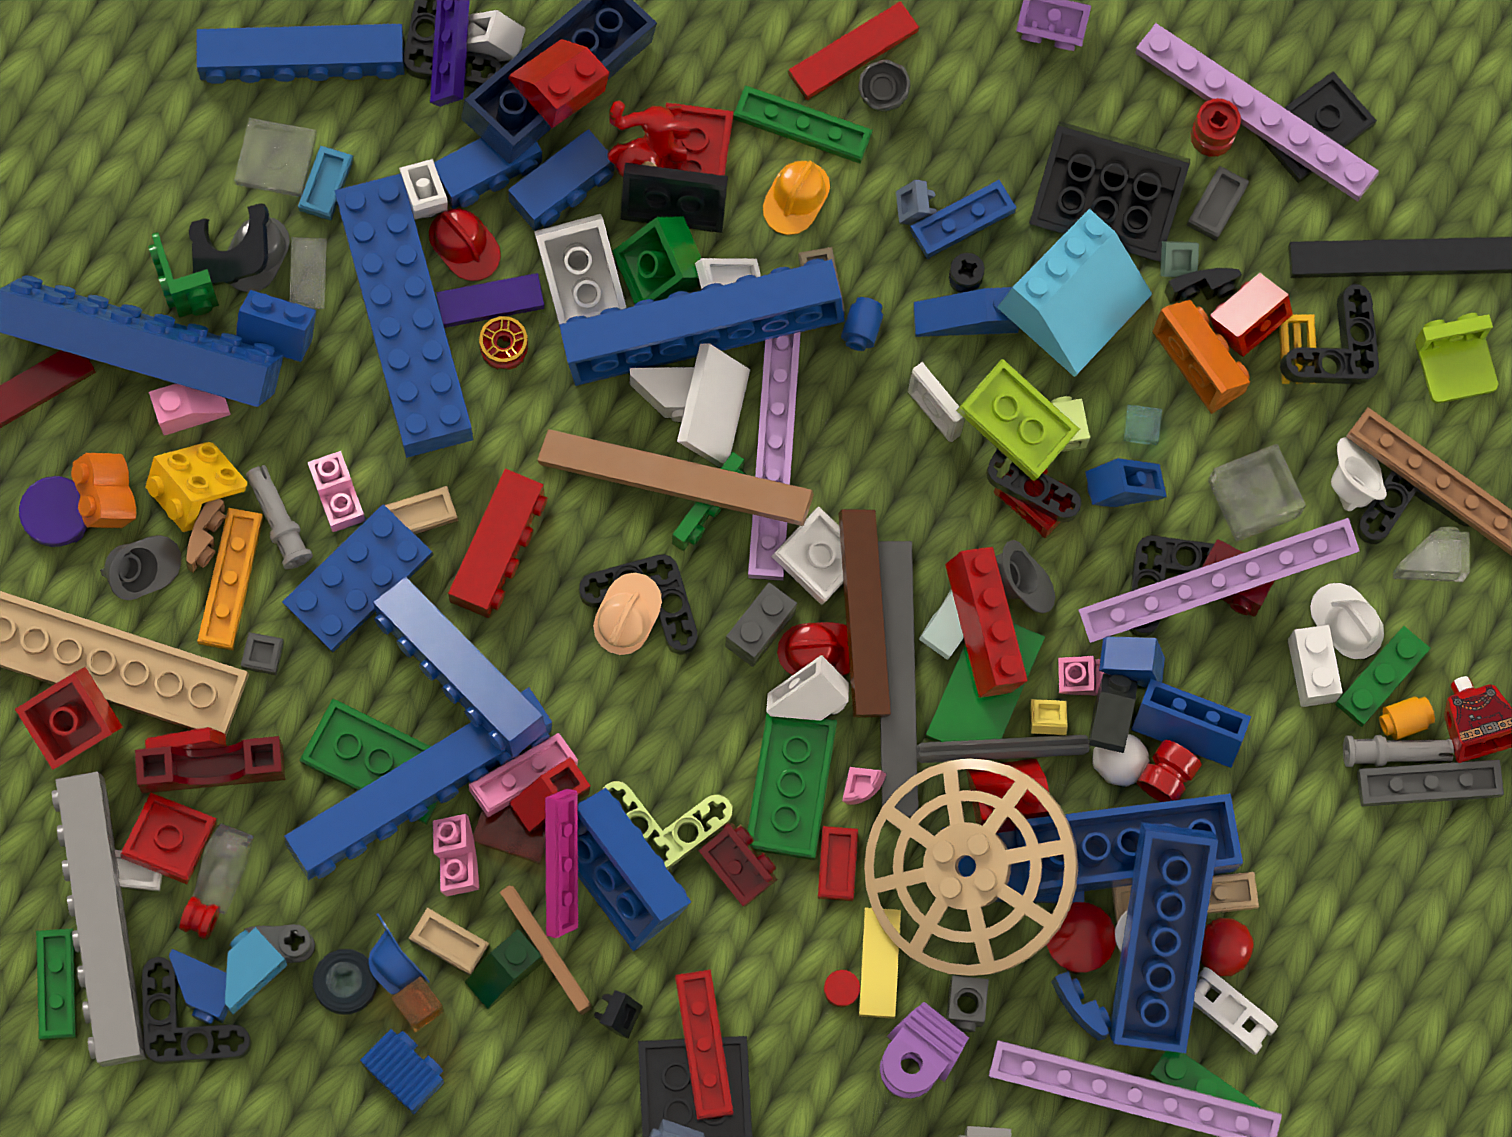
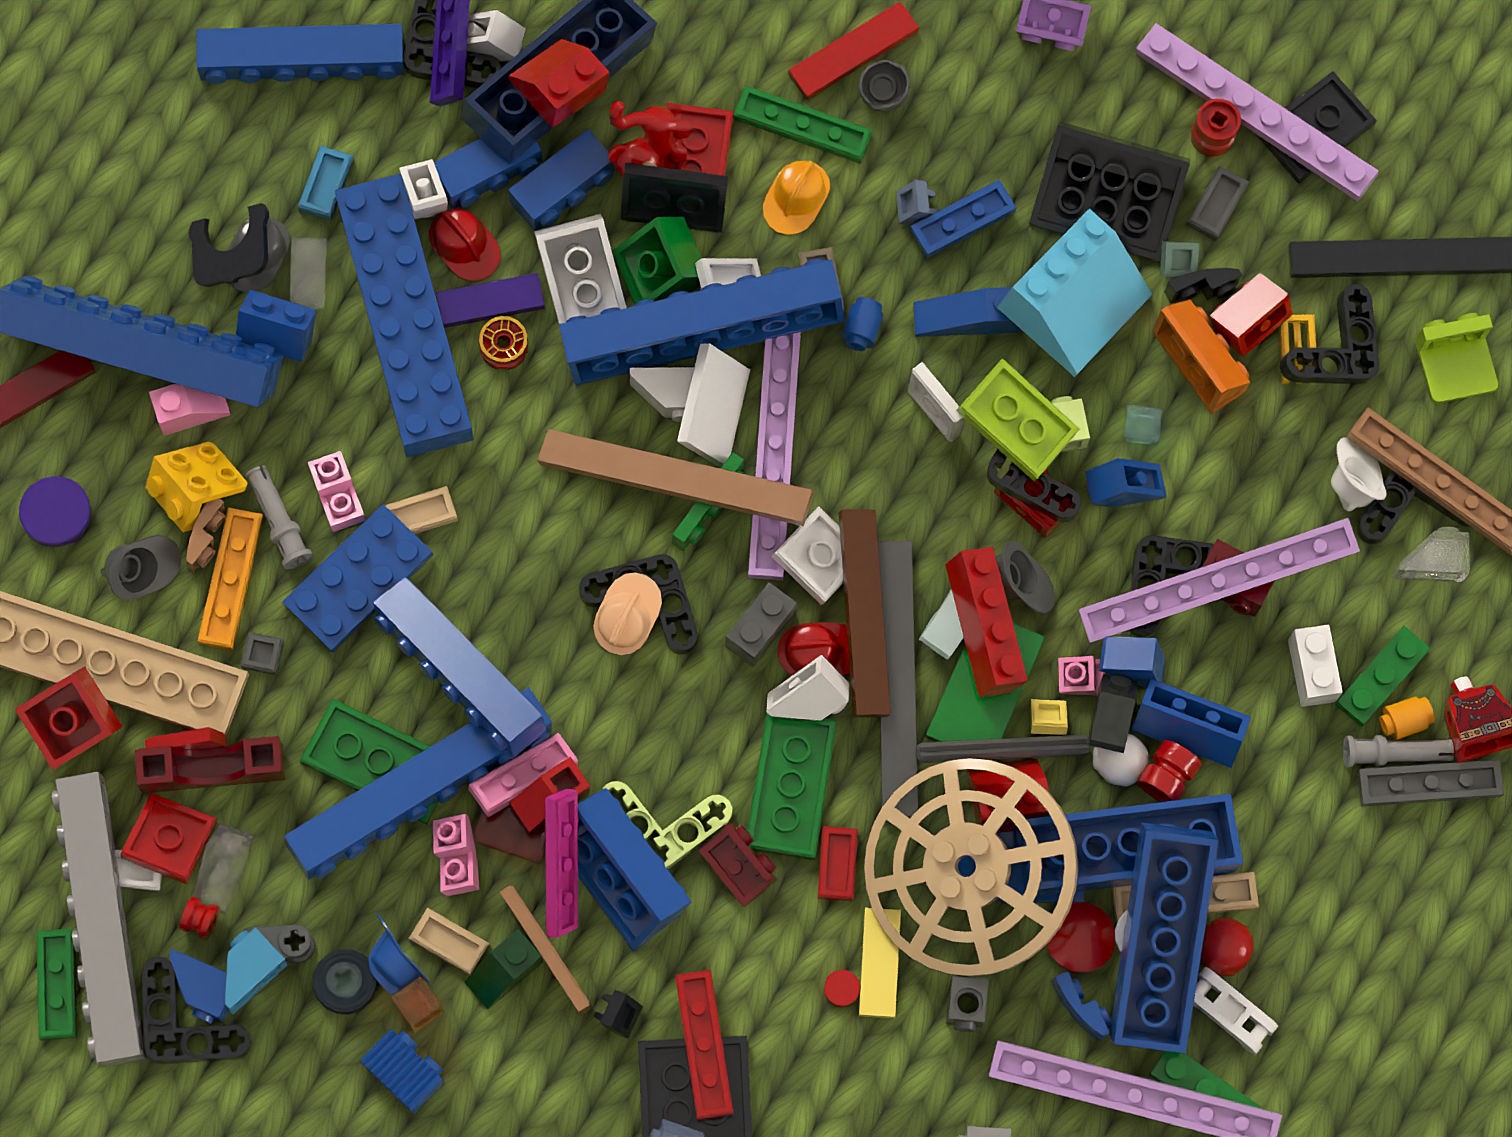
(104, 490): orange brick -> none
(190, 293): green bracket -> none
(275, 157): clear tile -> none
(497, 543): red brick -> none
(862, 784): bright pink tile -> none
(928, 1041): medium lavender piece -> none
(964, 280): black wheel -> none
(1256, 492): clear brick -> none
(1351, 619): white piece -> none

